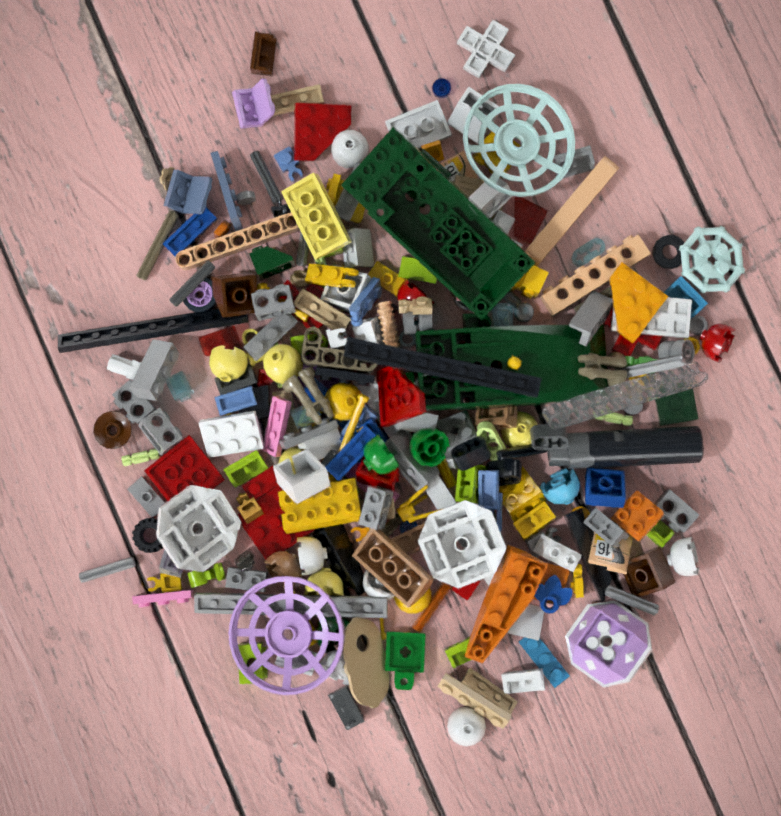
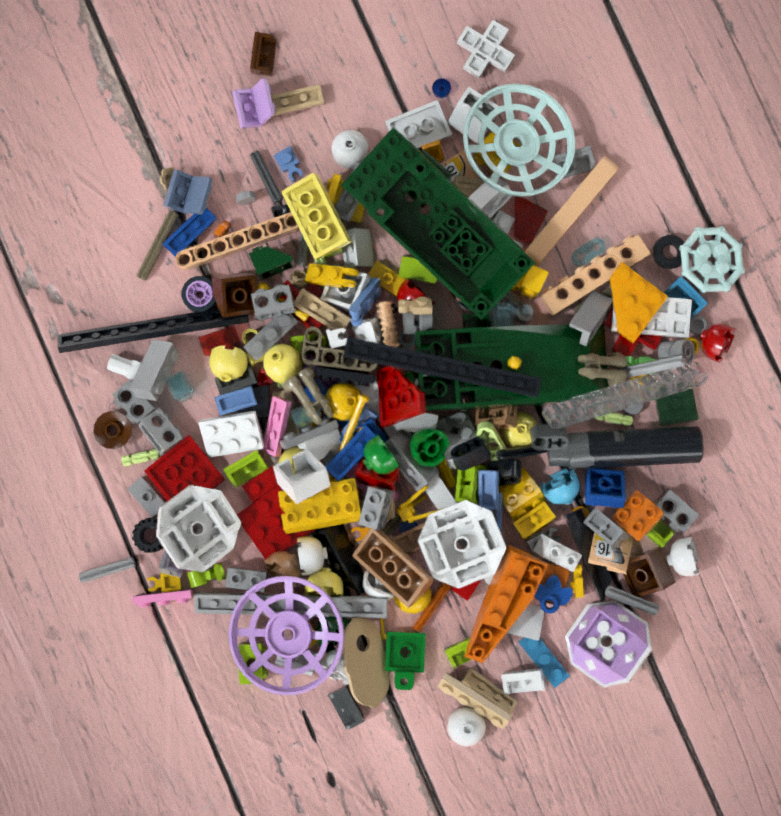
(192, 283): dark grey axle -> none
(229, 195): sand blue wing -> none
(245, 560): clear smoke plate -> none
(248, 507): pearl gold plate -> none
(316, 128): red plate -> none

